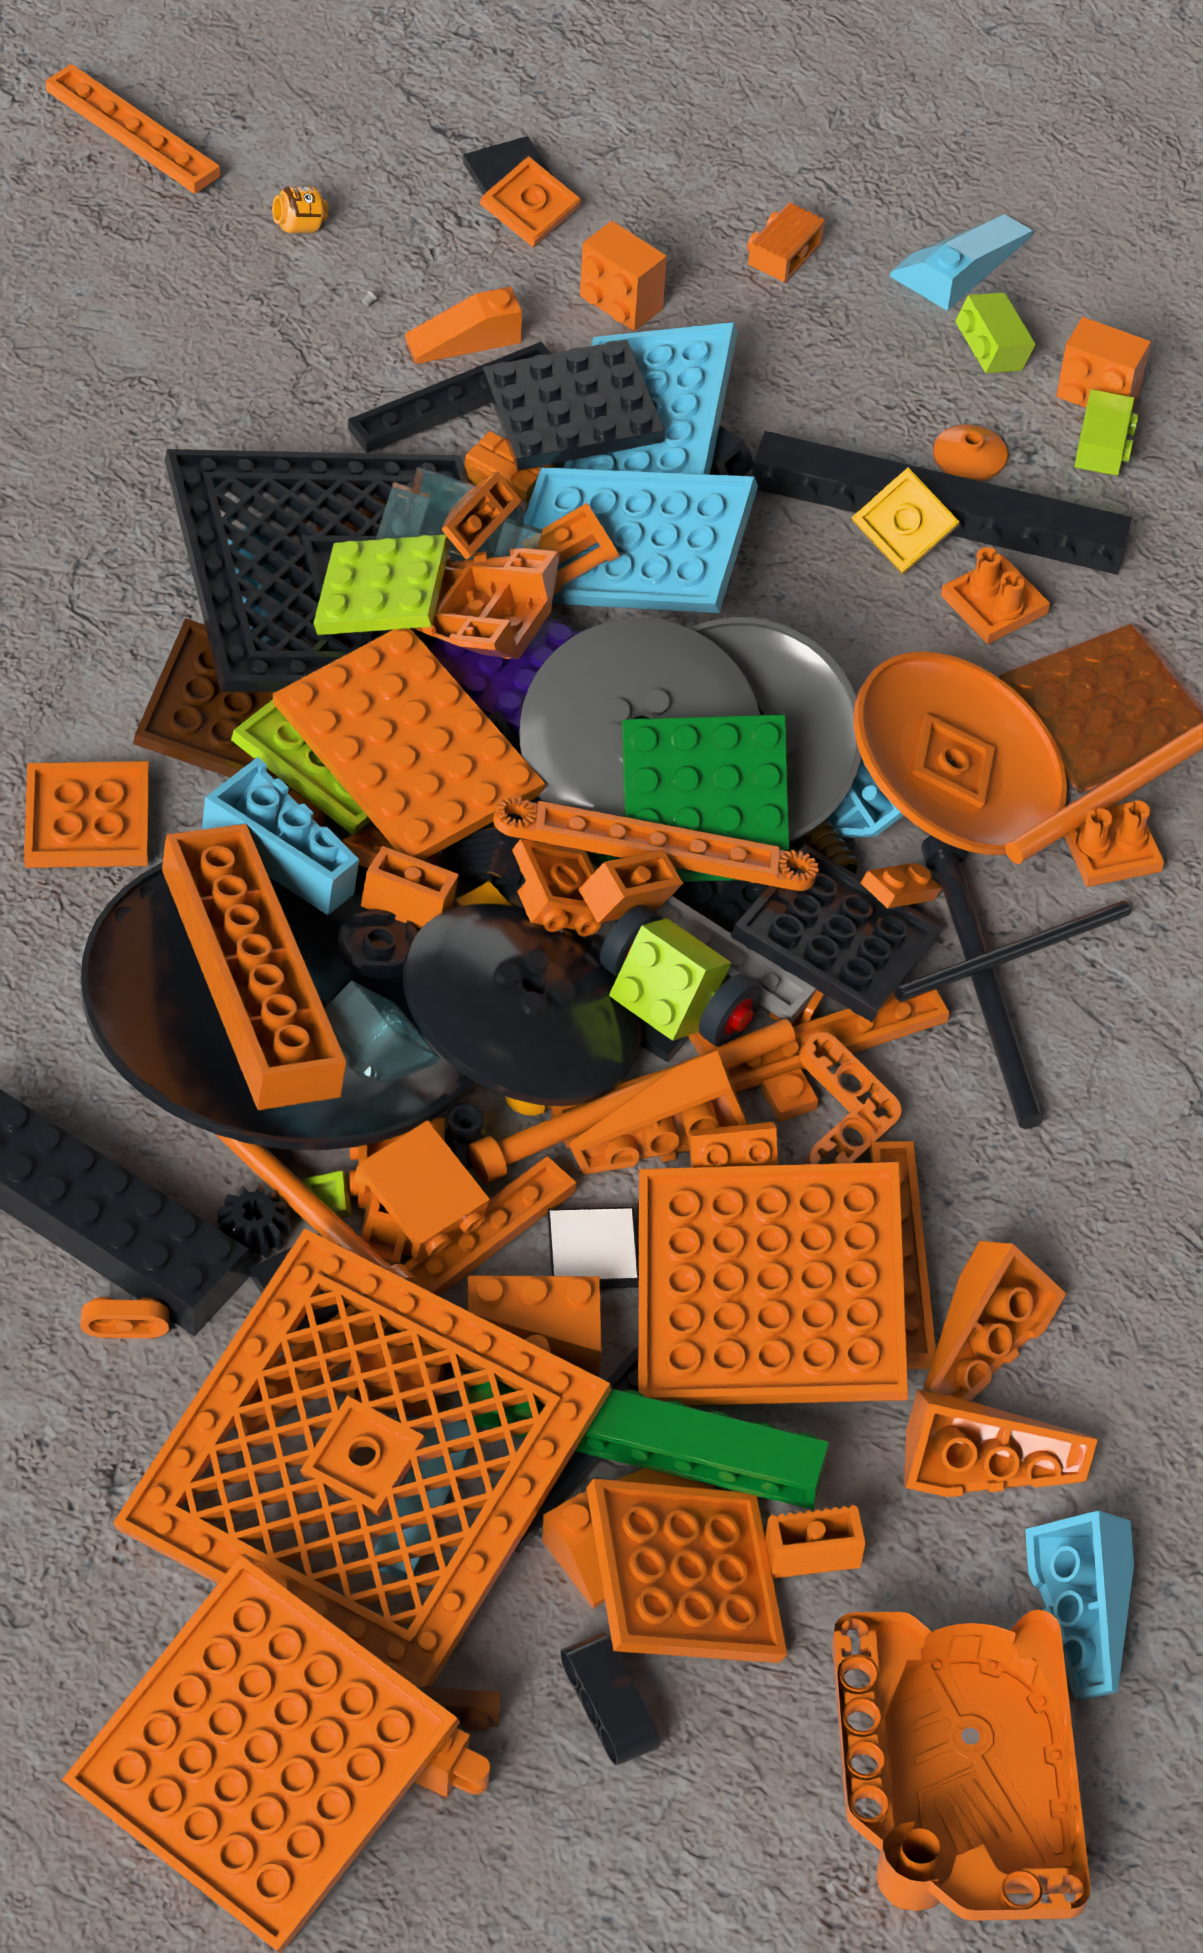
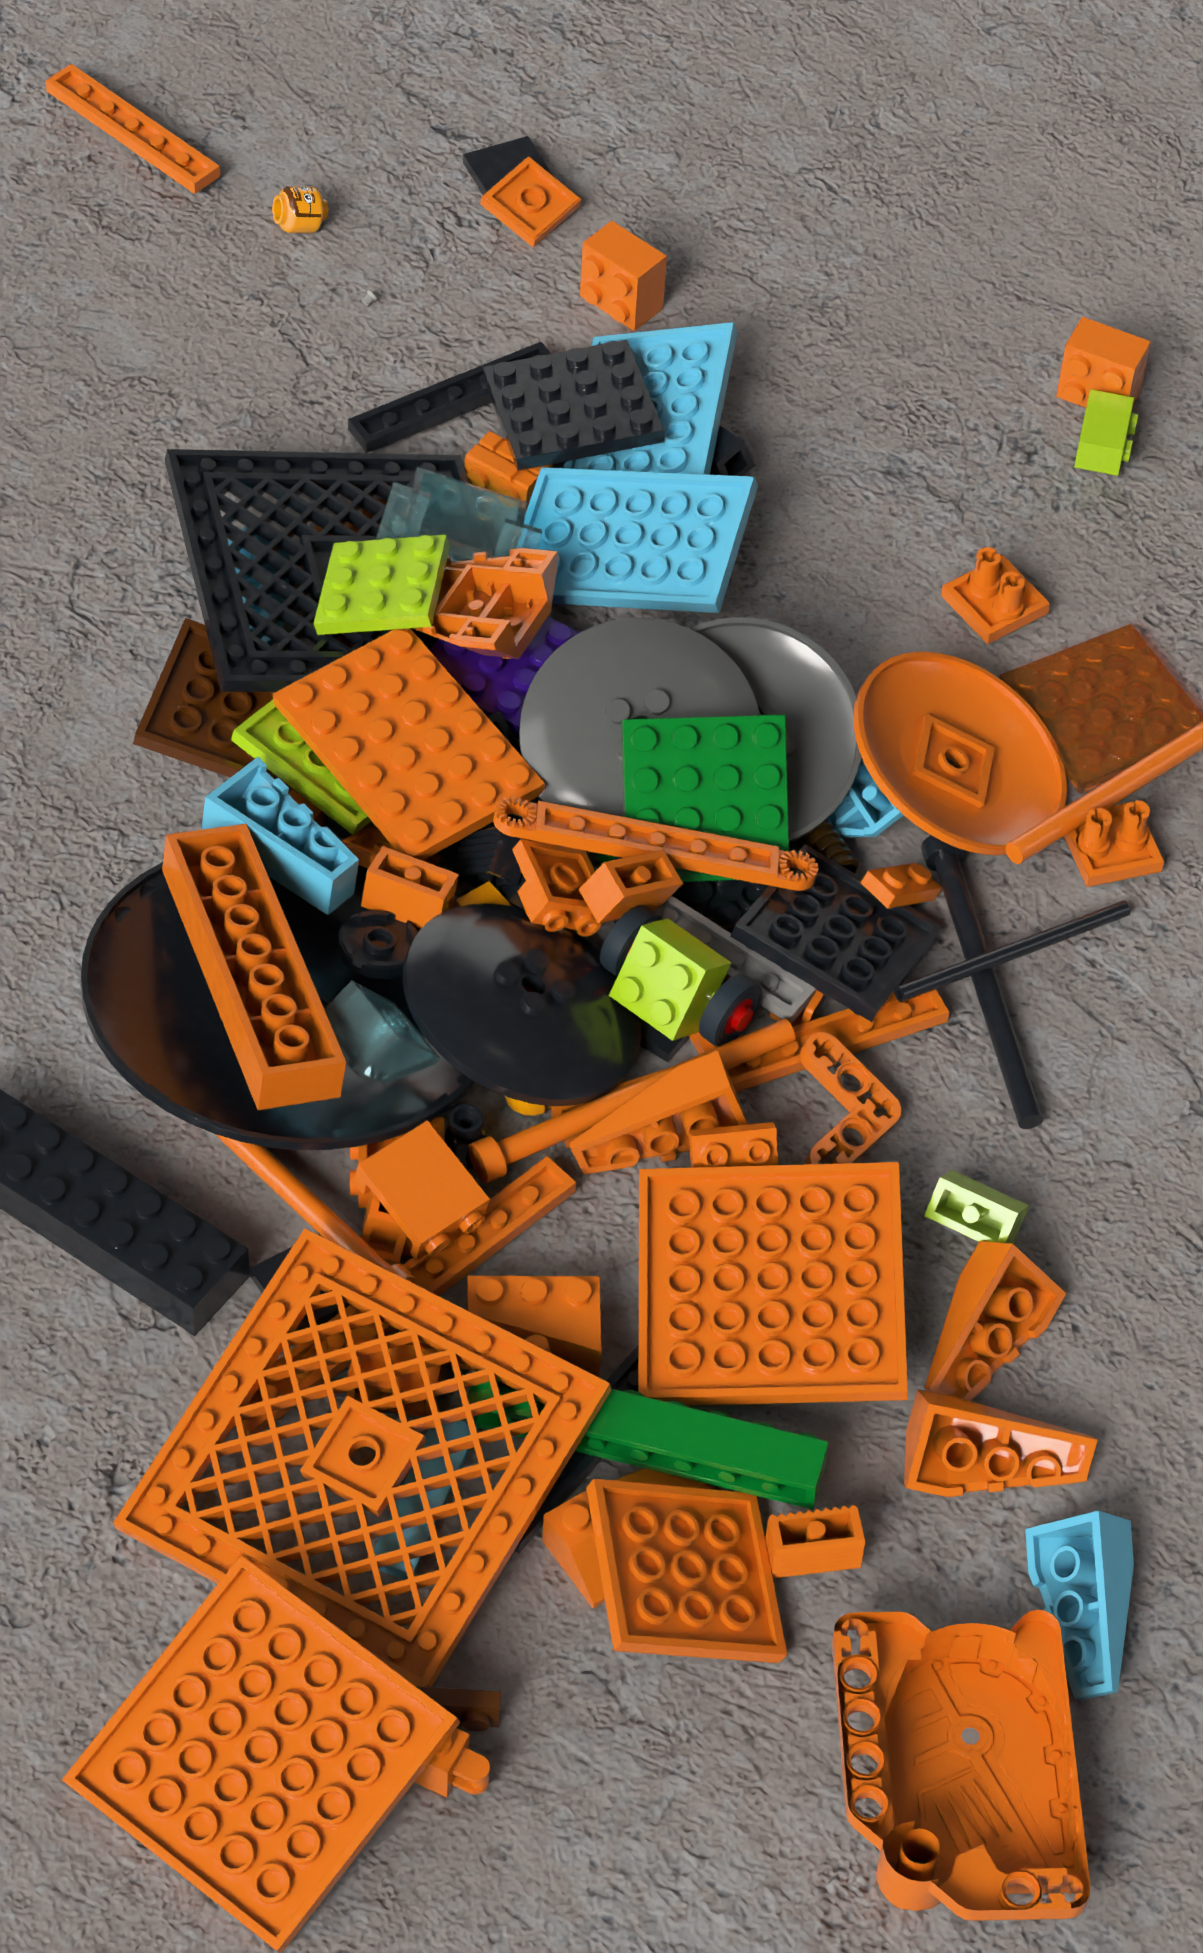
(87, 814): orange plate -> none
(124, 1318): orange plate -> none
(255, 1220): black gear -> none
(332, 1190): lime plate -> none
(474, 325): orange slope -> none
(480, 513): orange slope -> none
(573, 535): orange plate -> none
(594, 1244): white tile -> none
(610, 1699): black beam -> none
(785, 241): orange brick -> none
(789, 1095): orange plate -> none
(905, 521): yellow tile -> none
(917, 1301): orange plate -> none
(959, 263): medium azure wedge -> none
(970, 452): orange dish -> none
(975, 1209): none -> lime brick
(984, 510): black brick -> none
(995, 332): lime brick -> none

